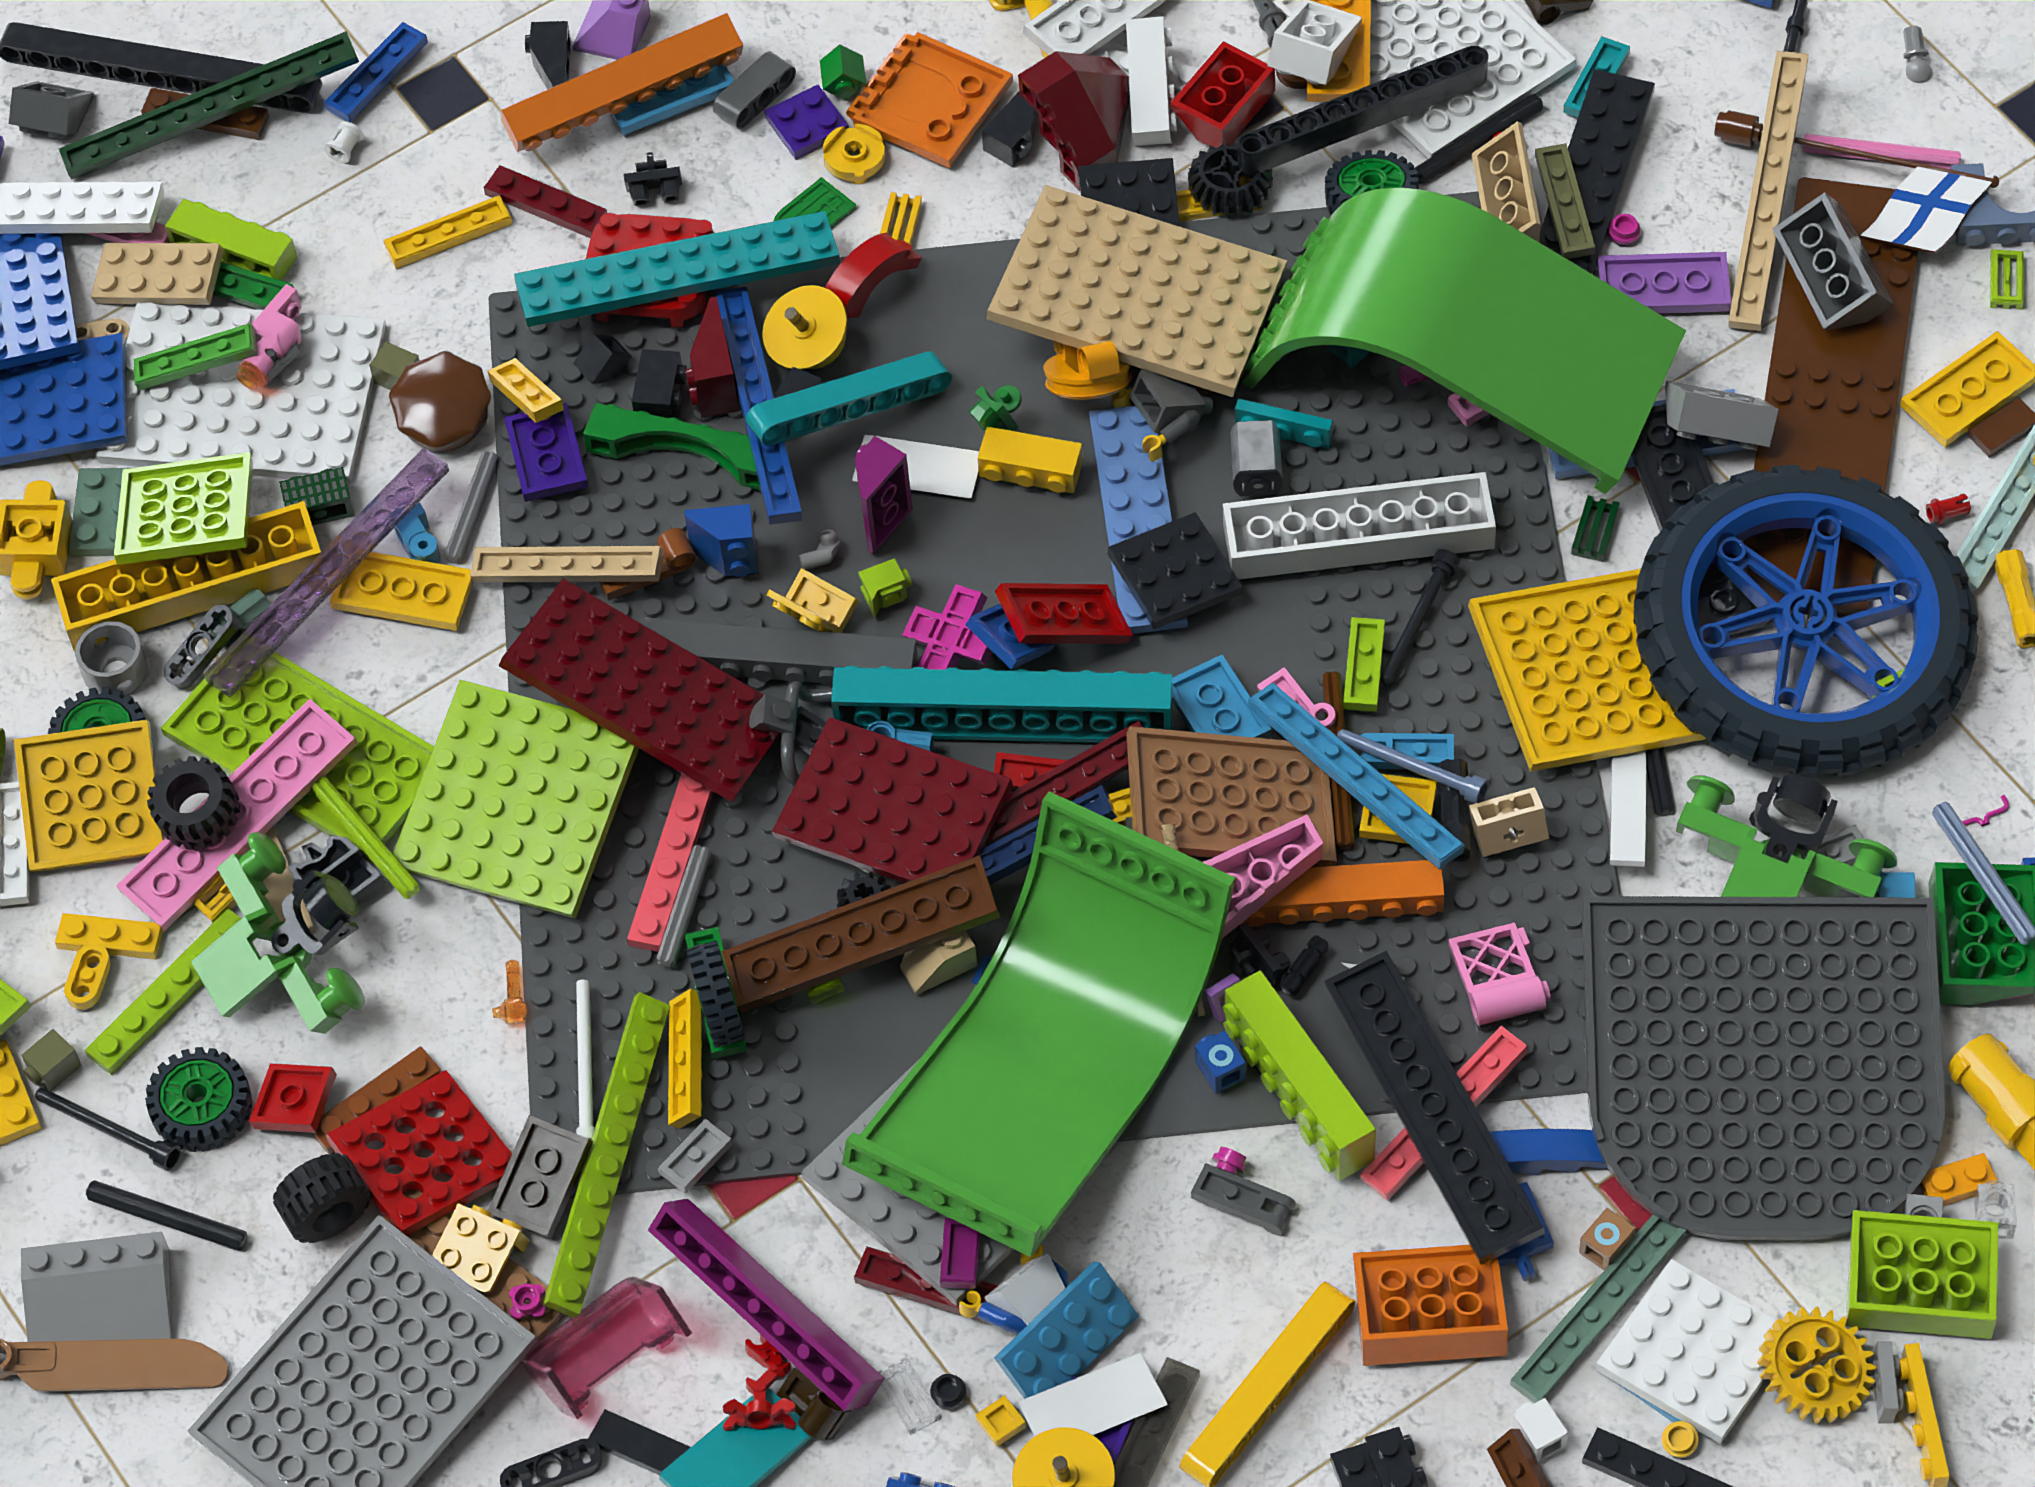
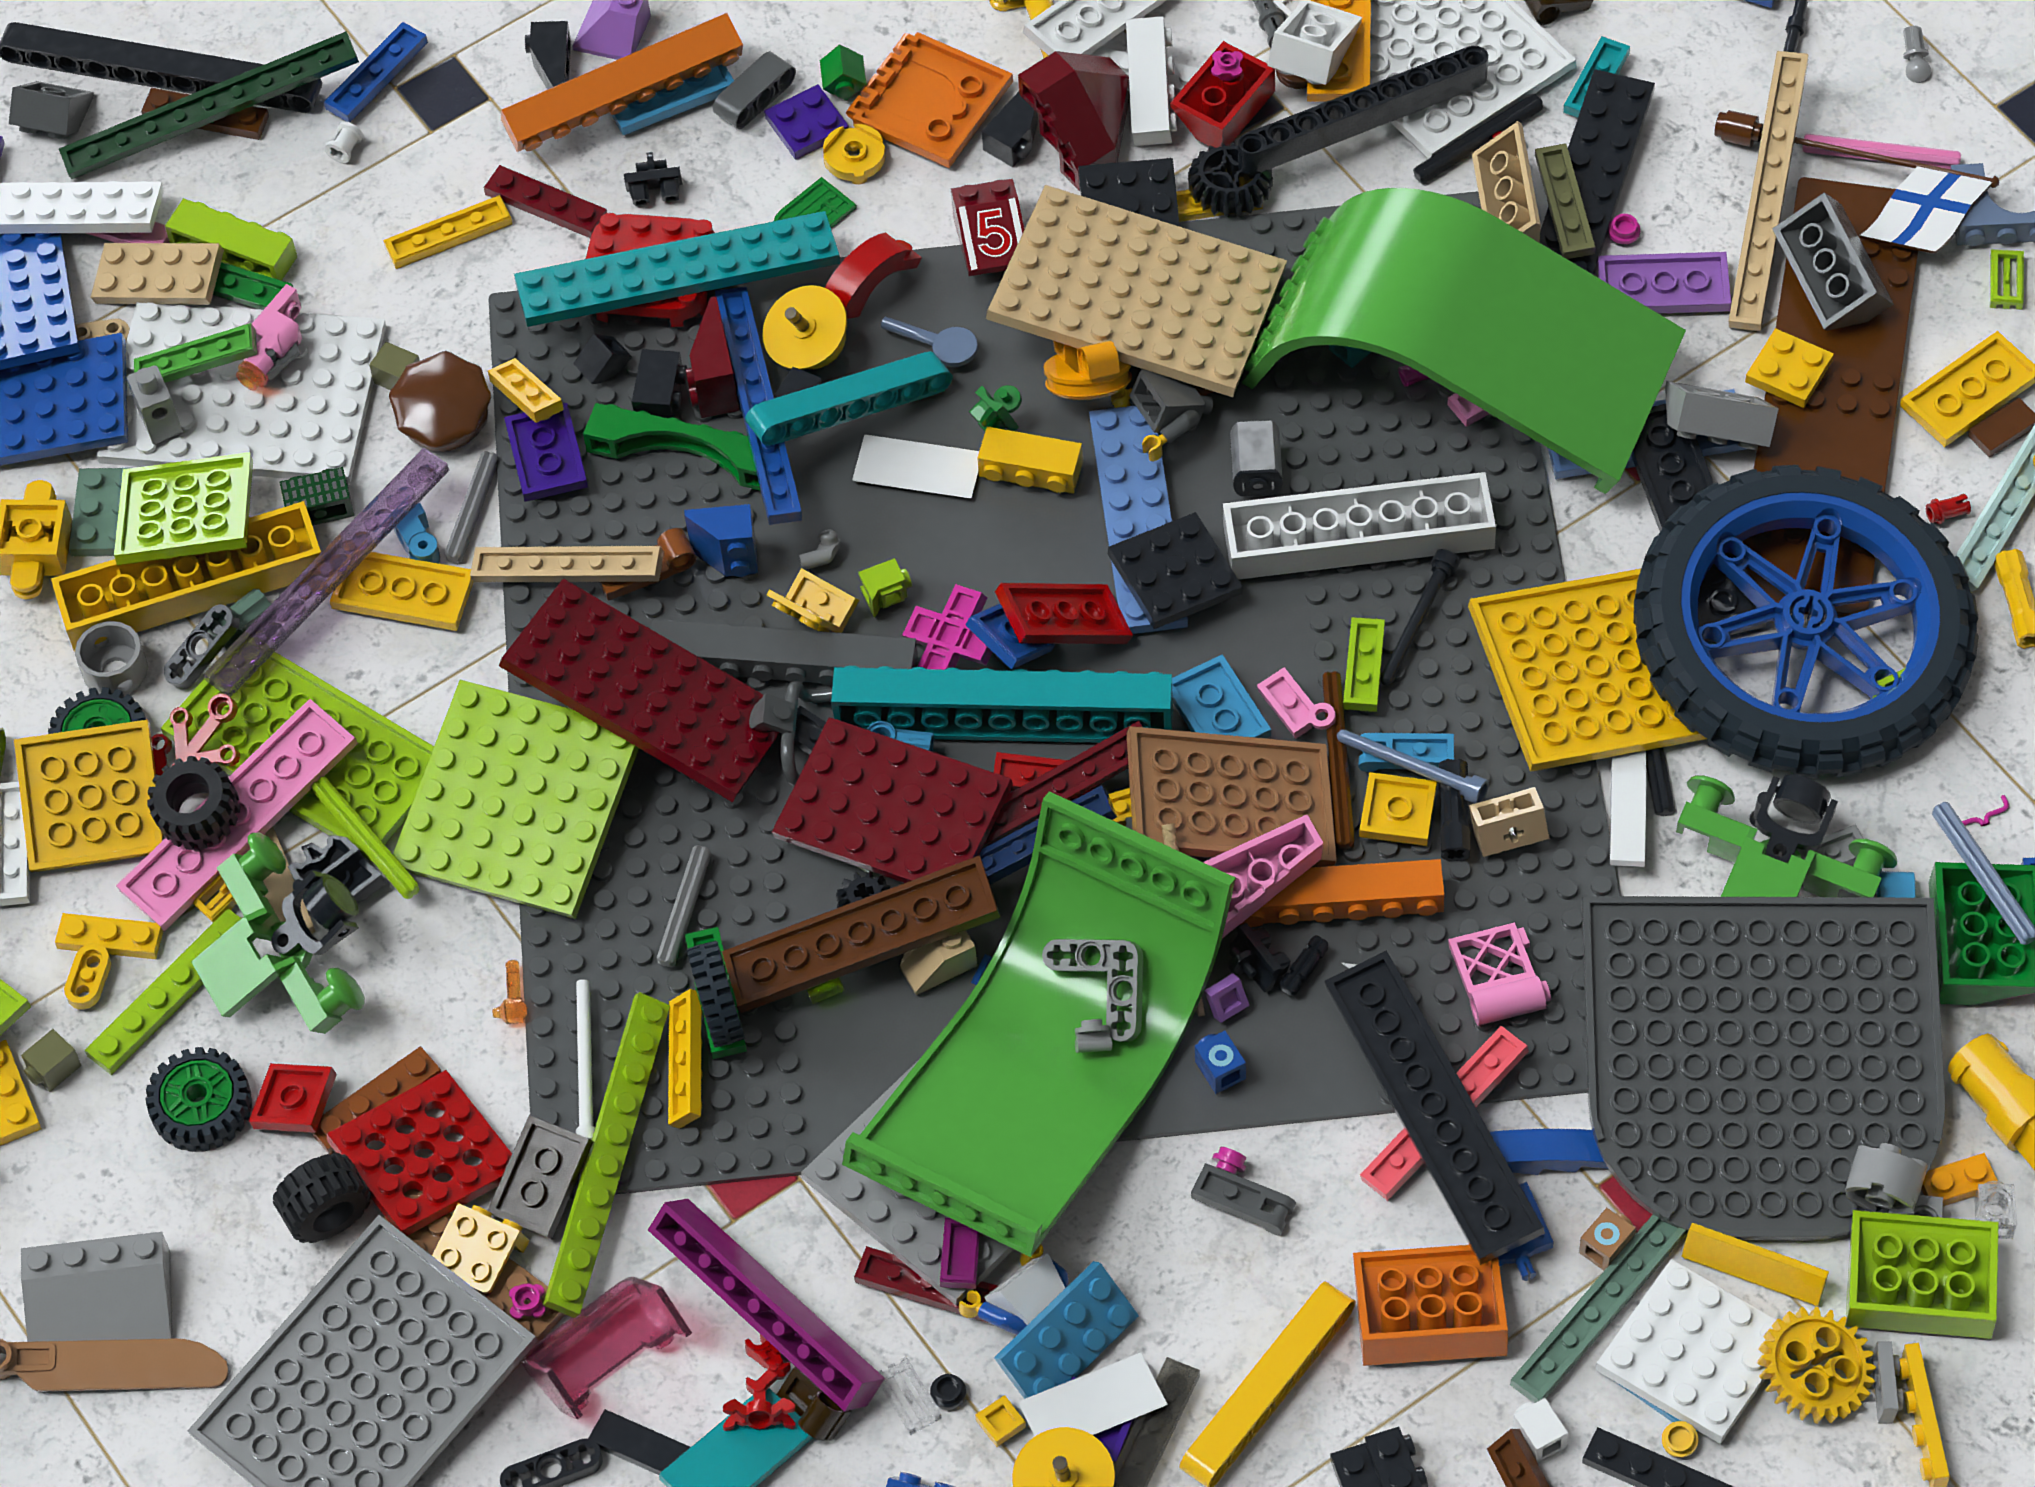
(149, 394): none -> light grey torso
(163, 1153): black piece -> none
(166, 1215): black axle -> none
(184, 748): none -> plant
(669, 863): coral plate -> none
(695, 1156): light grey plate -> none
(882, 490): magenta slope -> none
(904, 202): yellow tile -> none
(952, 346): none -> sand blue piece
(987, 224): none -> dark red slope
(1092, 1037): none -> light grey plate
(1109, 963): none -> light grey beam
(1227, 65): none -> dark pink plate
(1292, 425): teal plate -> none
(1299, 1076): lime brick -> none
(1356, 776): dark azure tile -> none
(1365, 174): wheel -> none
(1601, 507): dark green tile -> none
(1755, 1264): none -> yellow tile
(1789, 368): none -> yellow plate
(1885, 1179): none -> light grey brick

